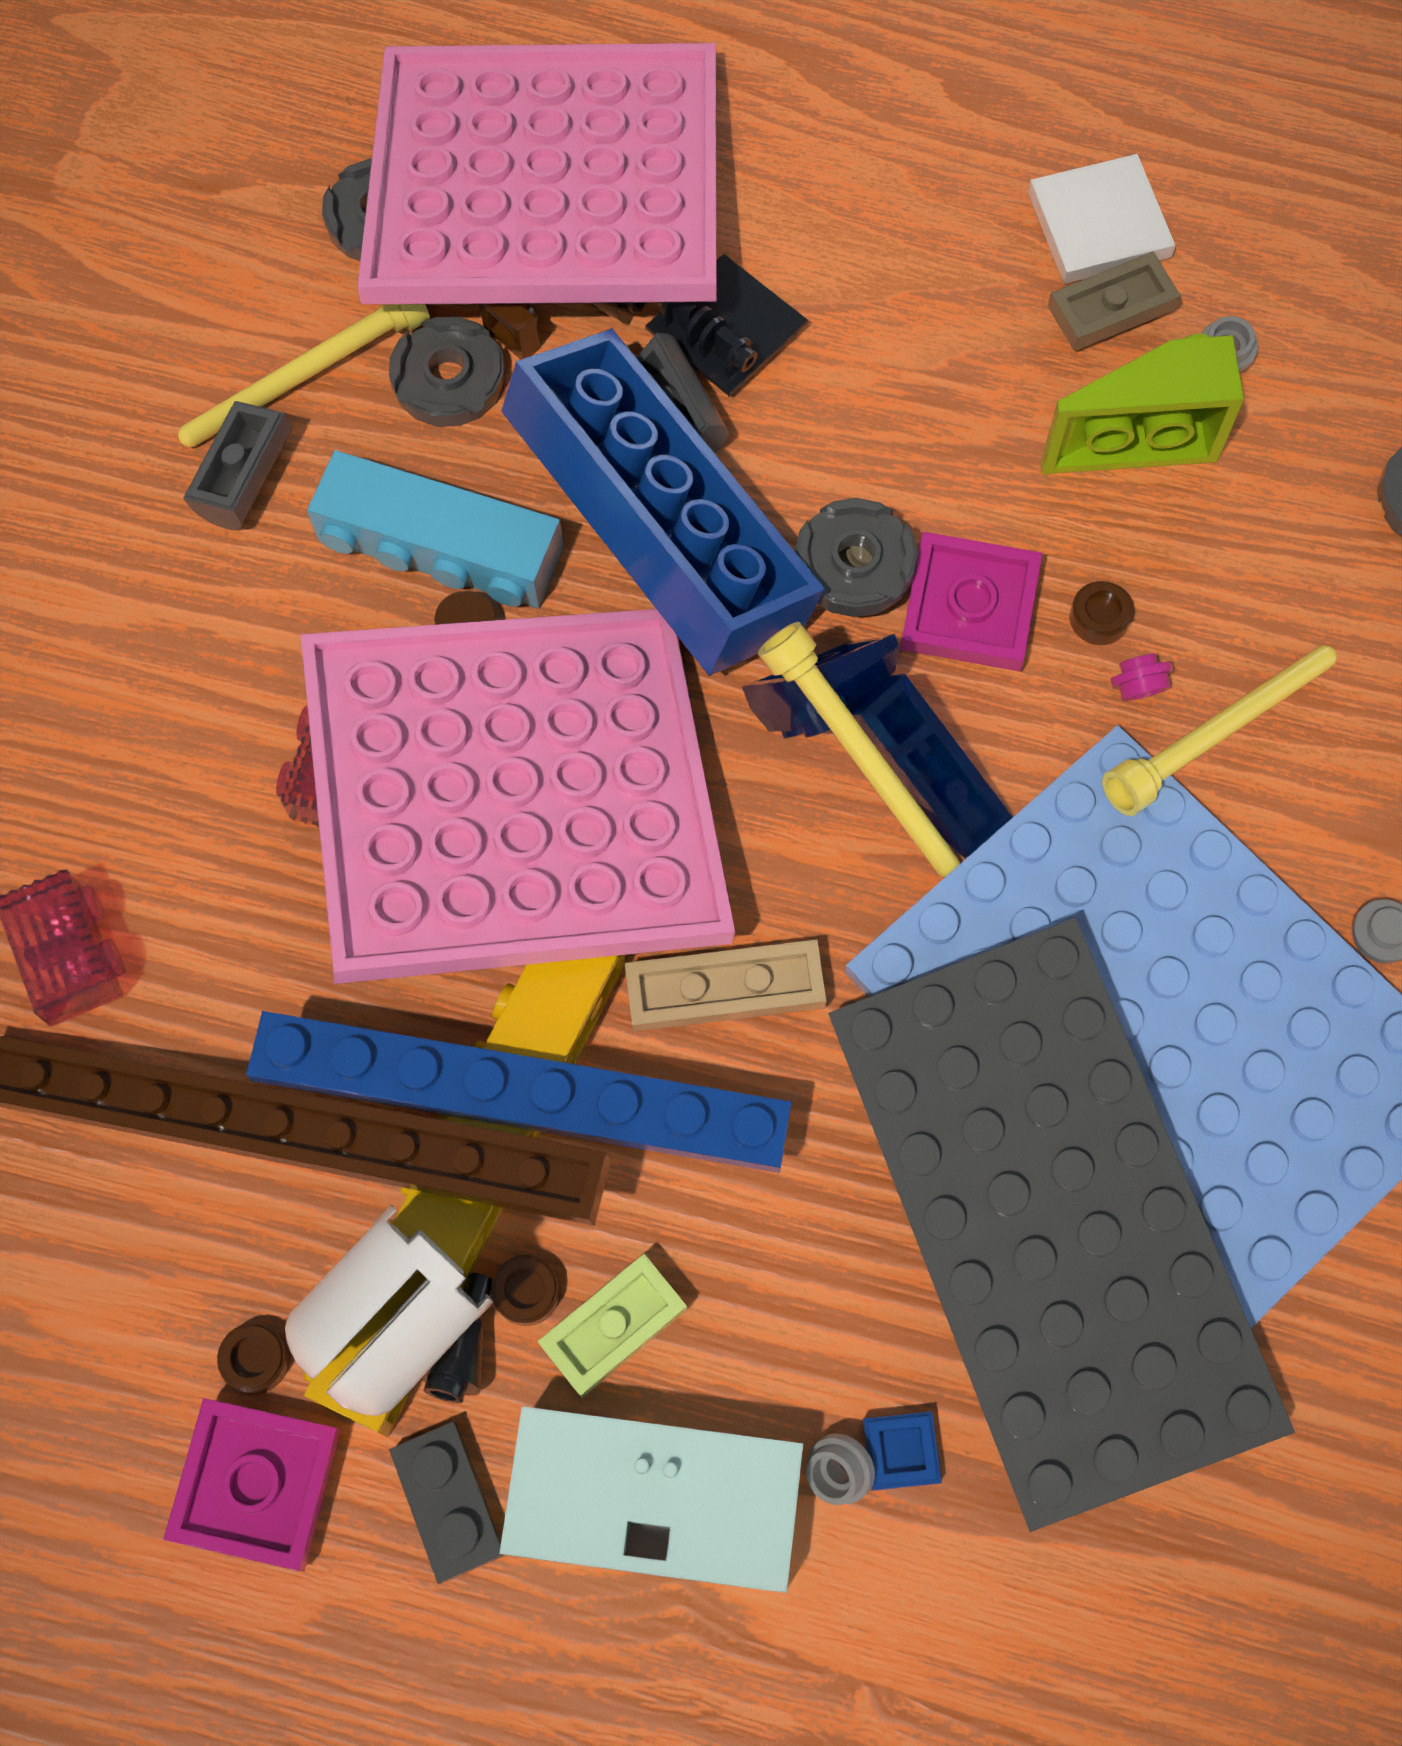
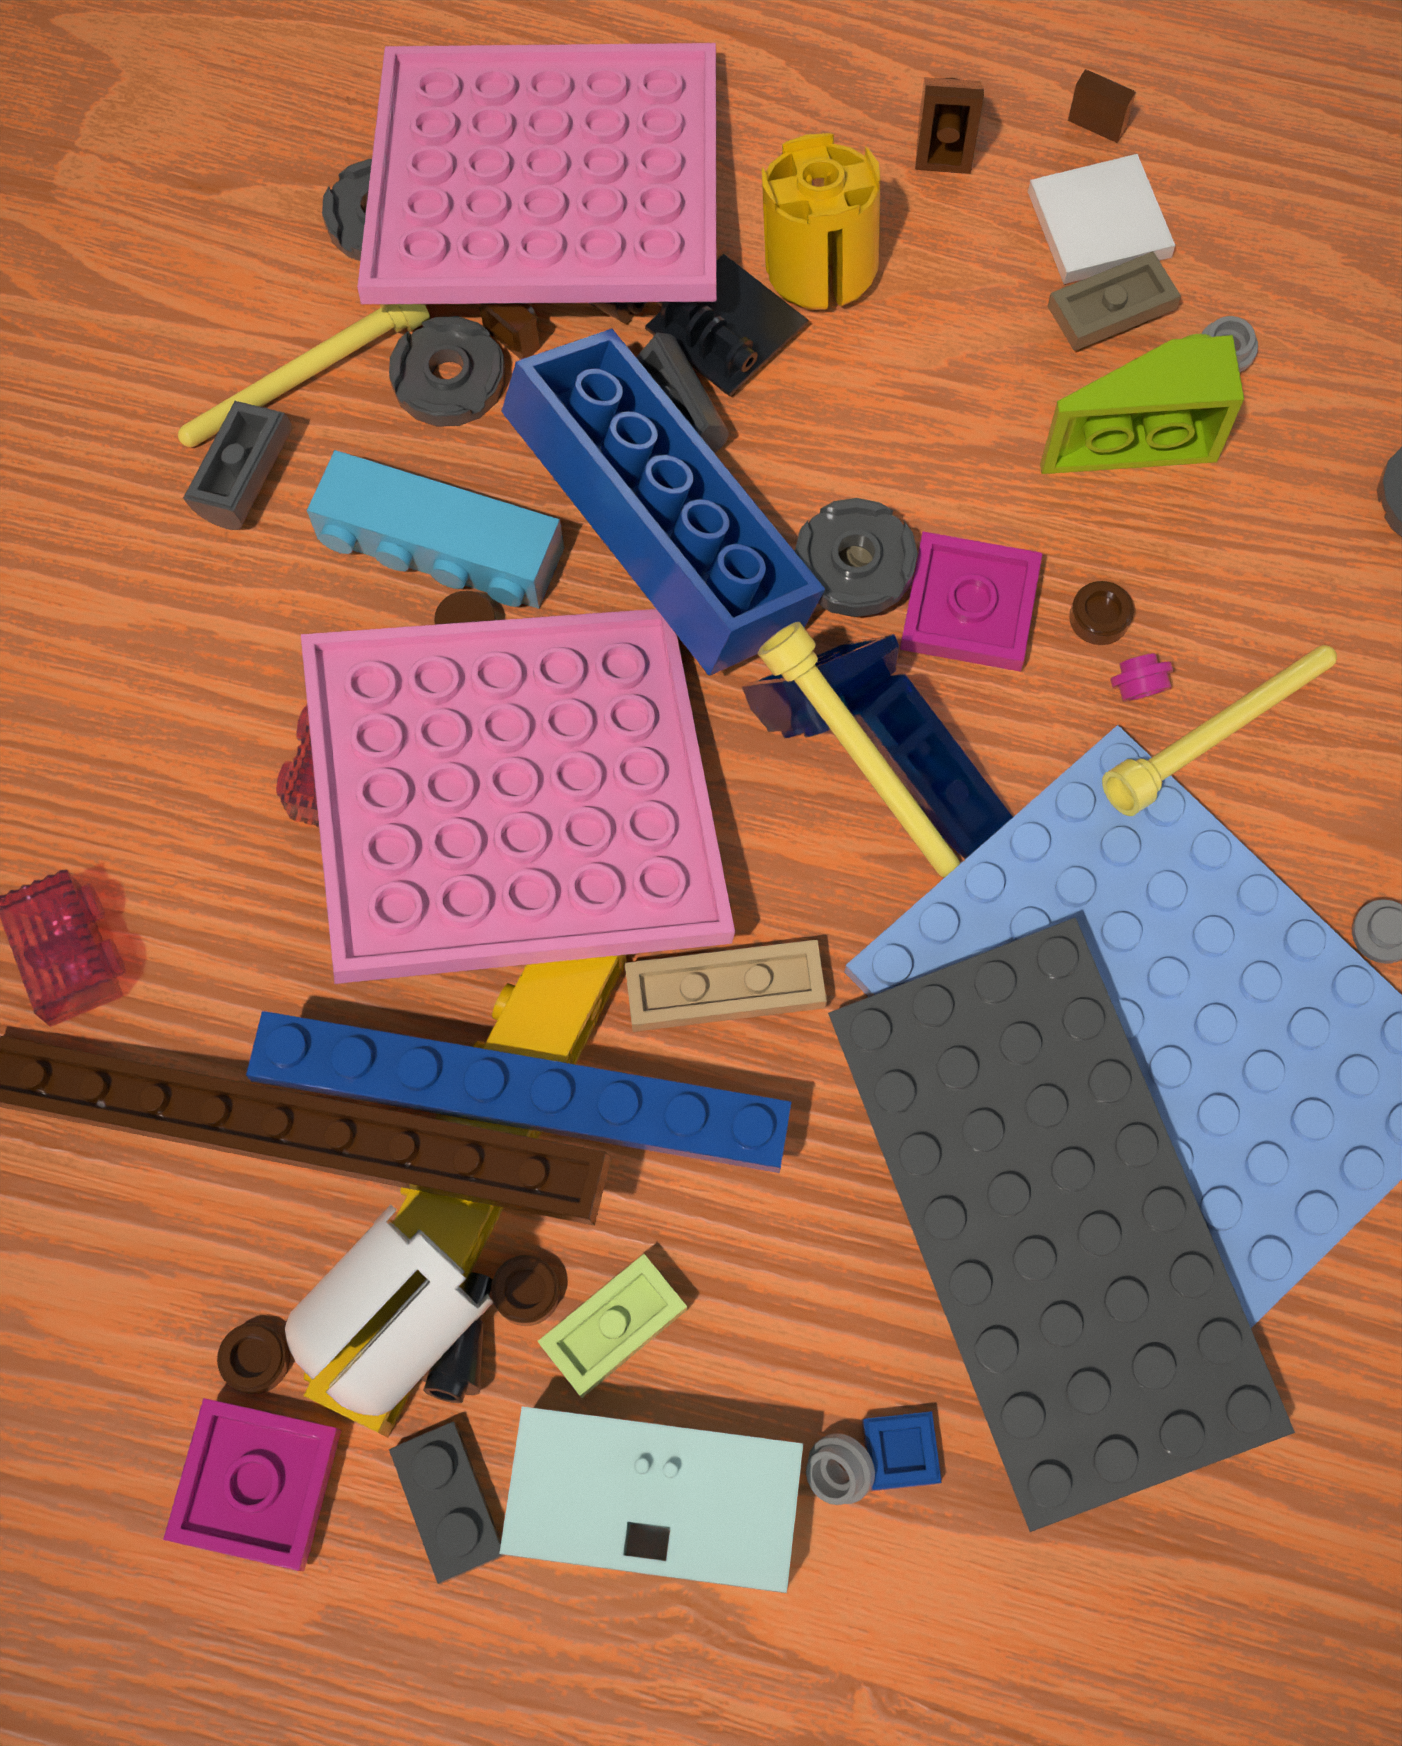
(822, 222): none -> yellow cylinder
(948, 124): none -> reddish brown slope
(1101, 105): none -> reddish brown tile

